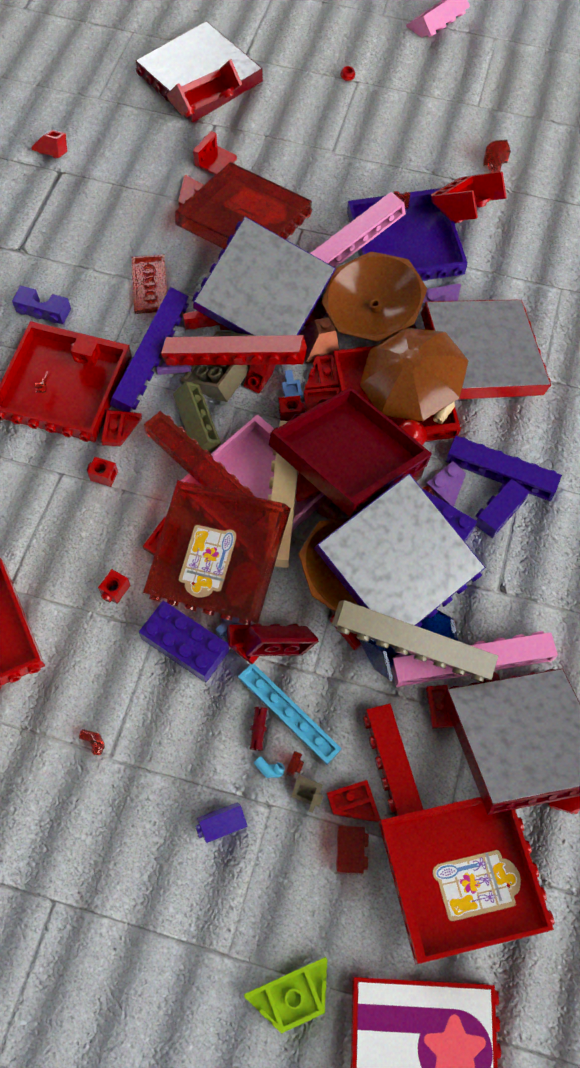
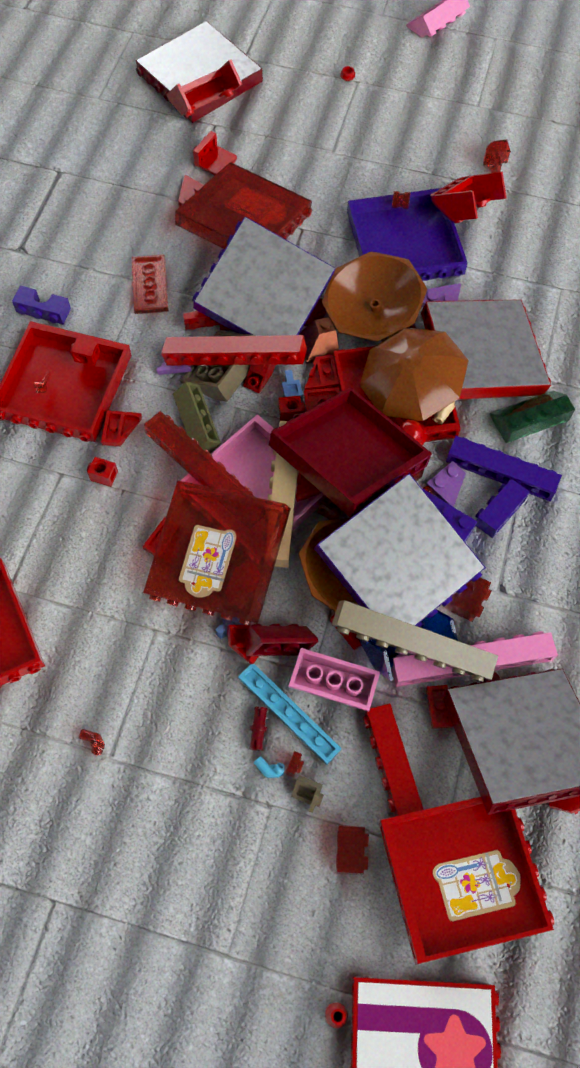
(52, 144): red slope -> none
(114, 578): red brick -> none
(149, 350): dark purple brick -> none
(184, 641): dark purple brick -> none
(221, 822): dark purple brick -> none
(292, 997): lime wing -> none
(331, 1009): none -> red cone
(334, 679): none -> bright pink slope
(354, 802): red wing -> none
(361, 230): bright pink brick -> none
(470, 600): none -> clear red brick
(532, 415): none -> clear green slope

